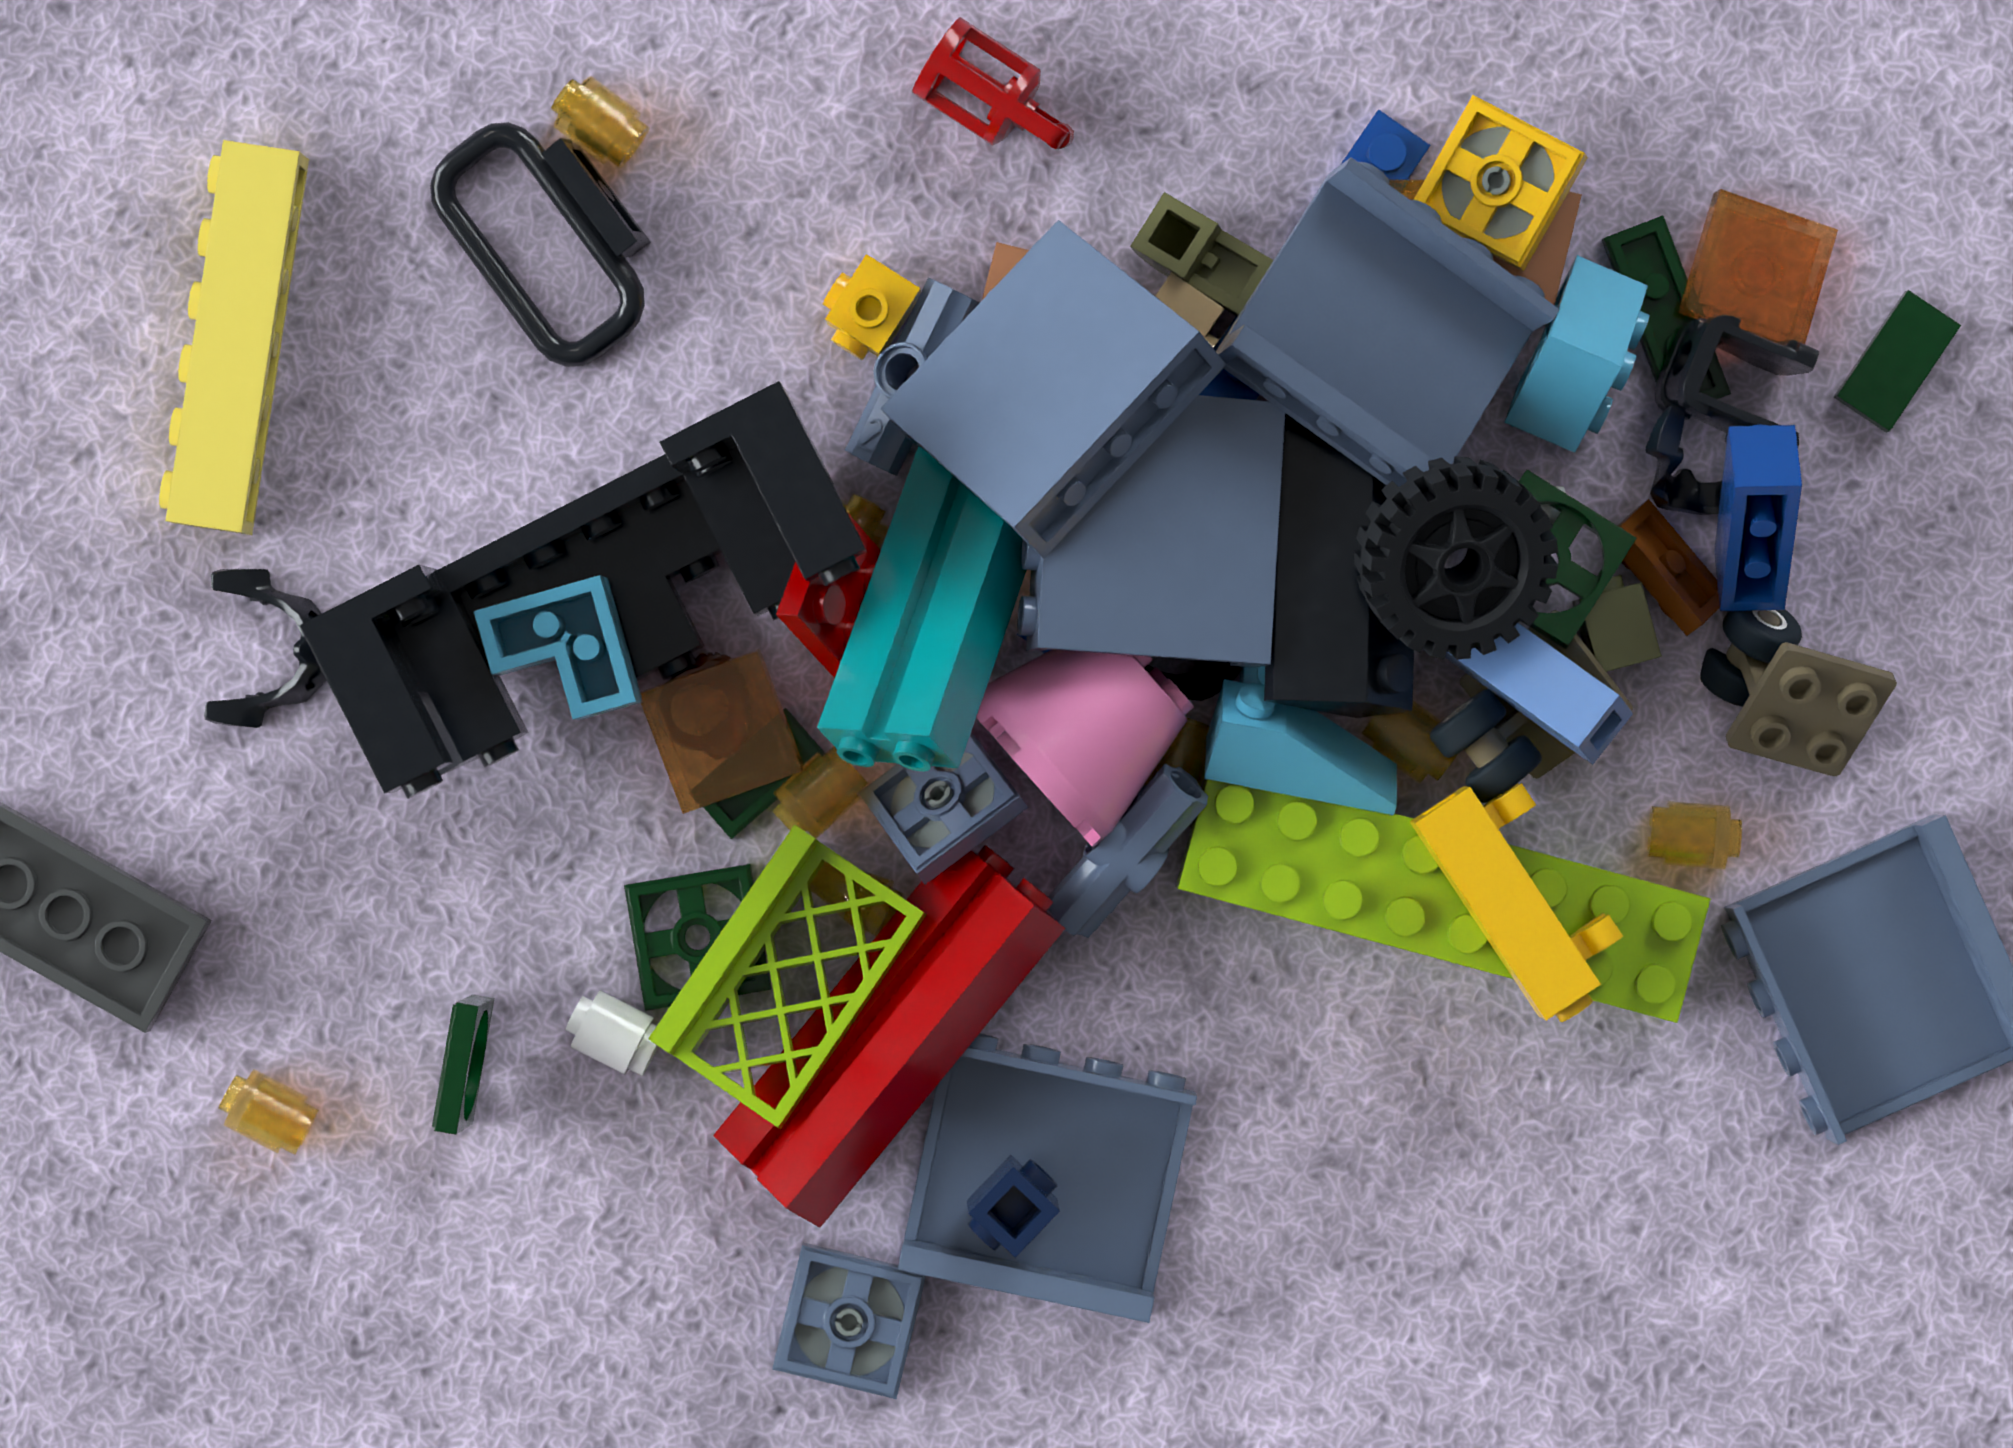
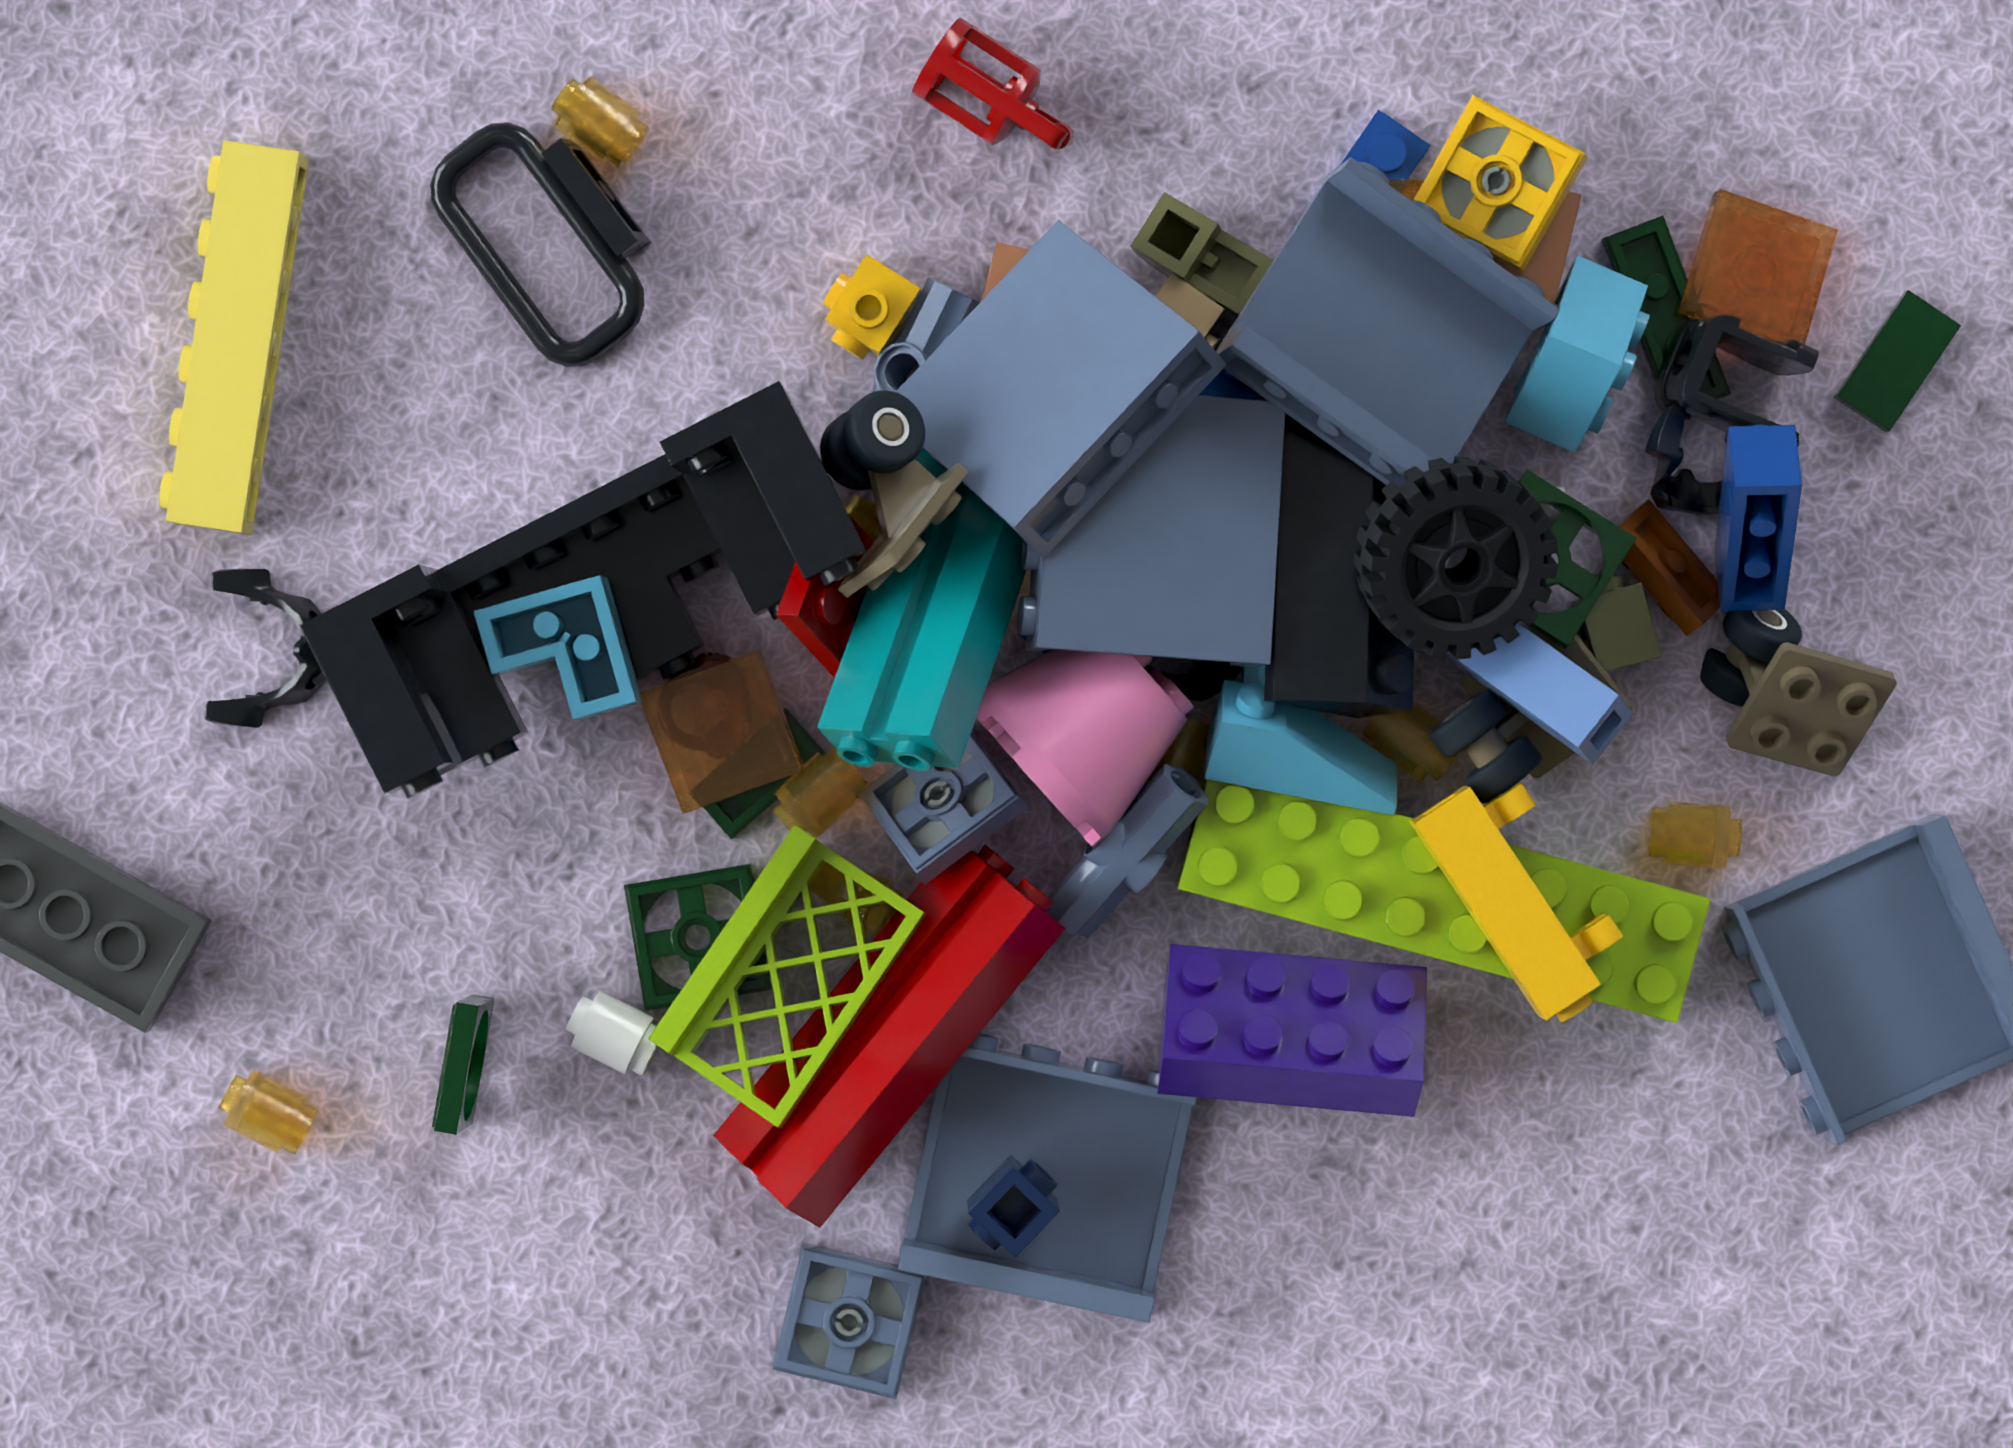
(877, 450): none -> plate
(1293, 1030): none -> dark purple brick

